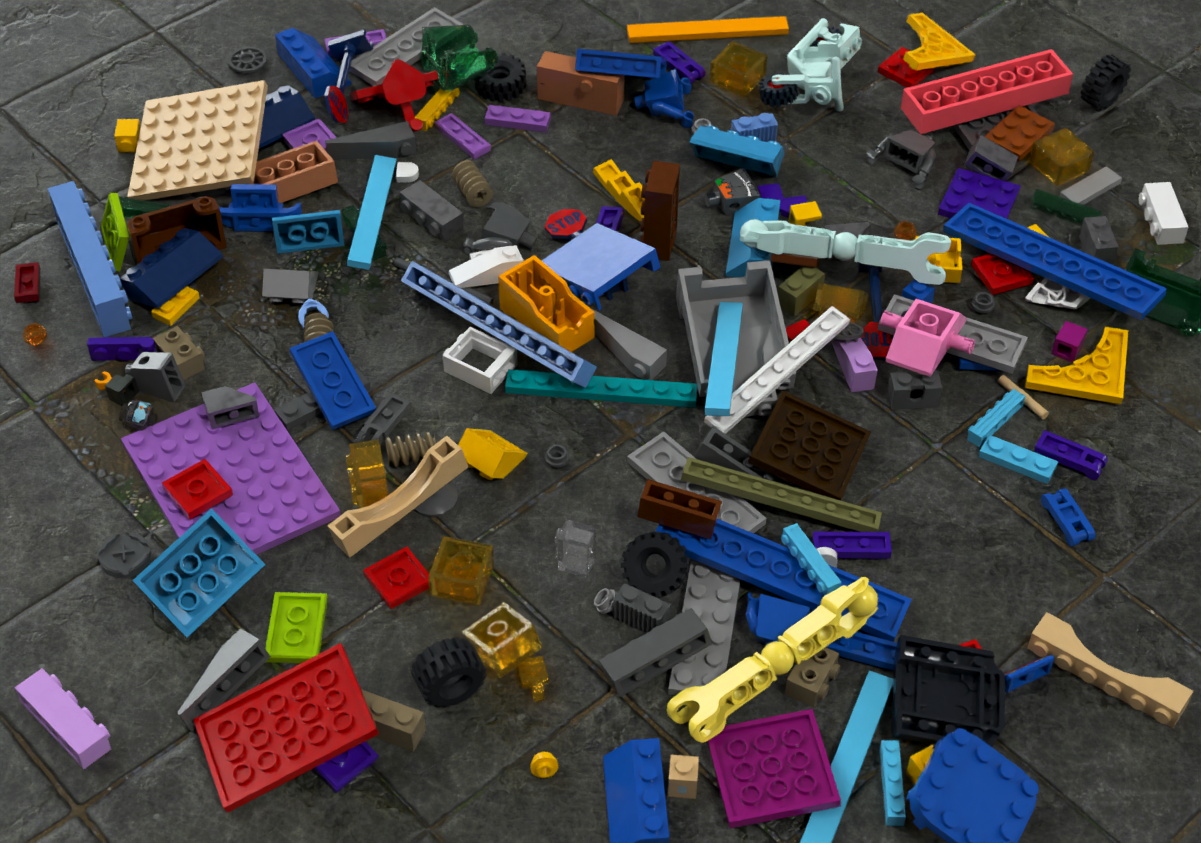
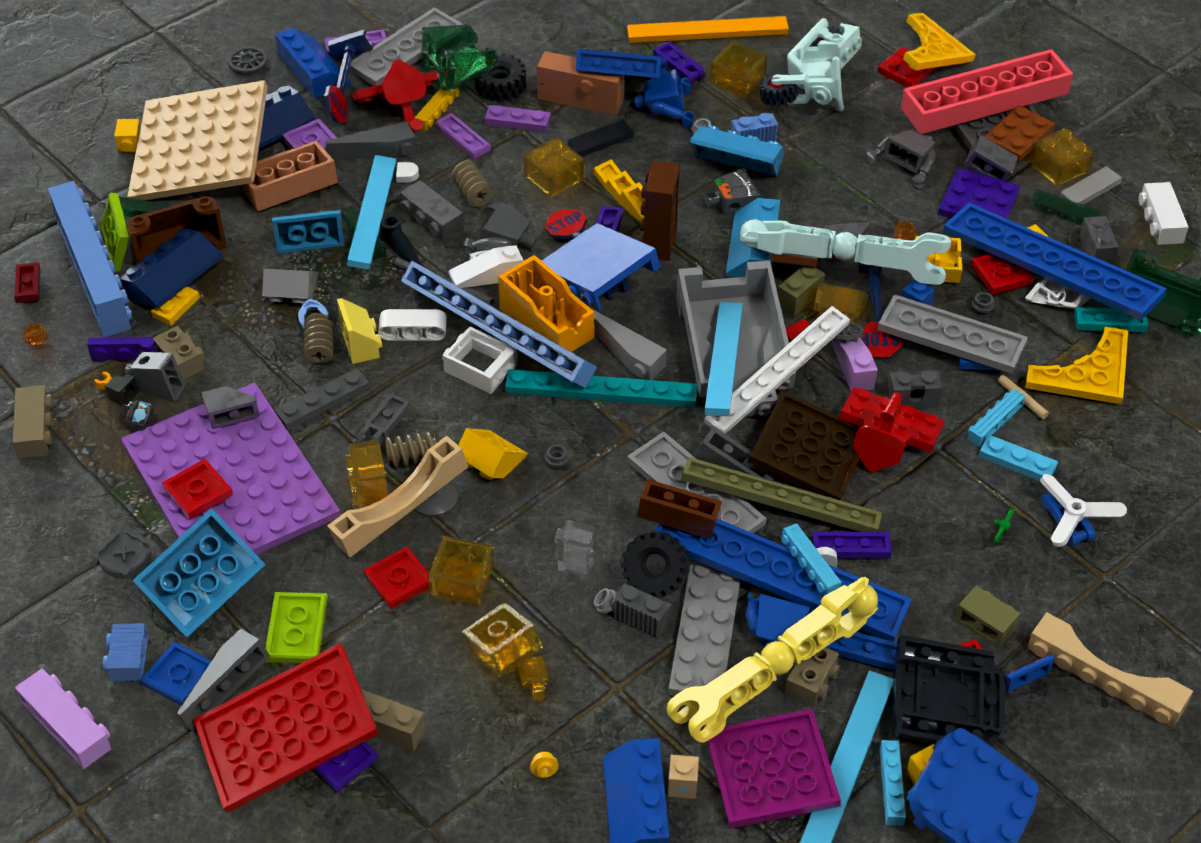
(32, 421): none -> dark tan brick
(126, 652): none -> medium blue brick
(175, 673): none -> blue tile
(255, 207): blue plate -> none
(332, 380): blue plate -> none
(358, 332): none -> light yellow slope
(397, 240): none -> black piece
(412, 325): none -> white beam
(448, 672): black tyre -> none
(553, 167): none -> clear yellow brick
(601, 138): none -> black tile
(655, 652): dark grey brick -> none
(773, 191): dark purple tile -> none
(803, 213): yellow panel -> none
(887, 428): none -> red plate
(925, 336): bright pink slope -> none
(987, 616): none -> olive brick
(1003, 525): none -> green piece
(1069, 341): magenta brick -> none
(1071, 454): dark purple plate -> none
(1077, 509): none -> white piece
(1098, 318): none -> teal plate
(1105, 82): black tyre -> none

